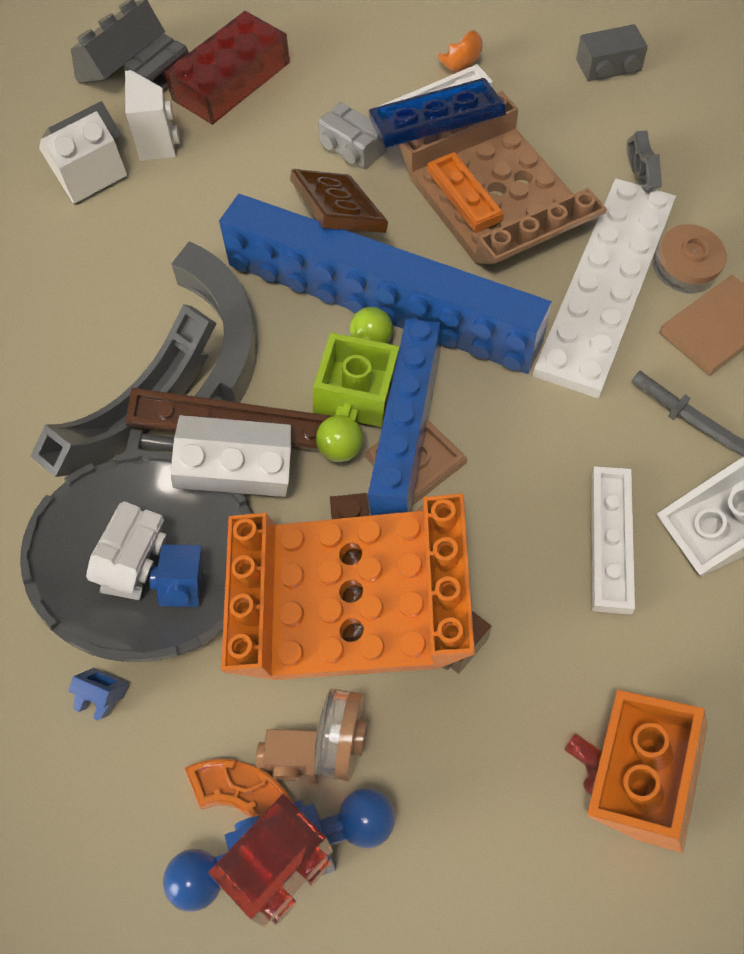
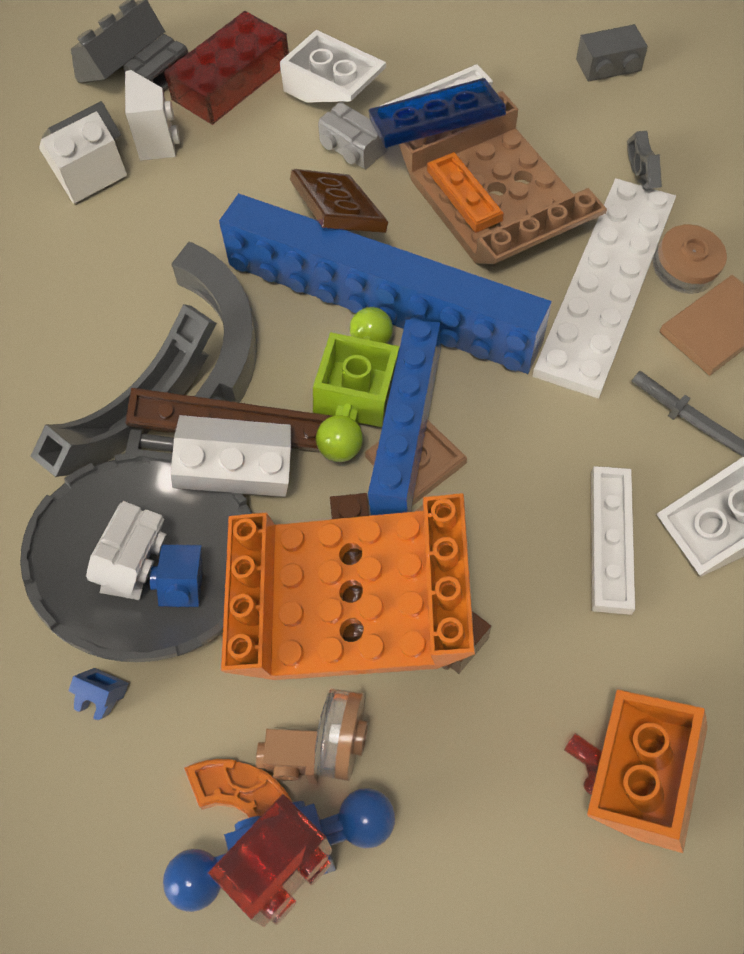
(327, 70): none -> white slope
(462, 54): orange hair -> none

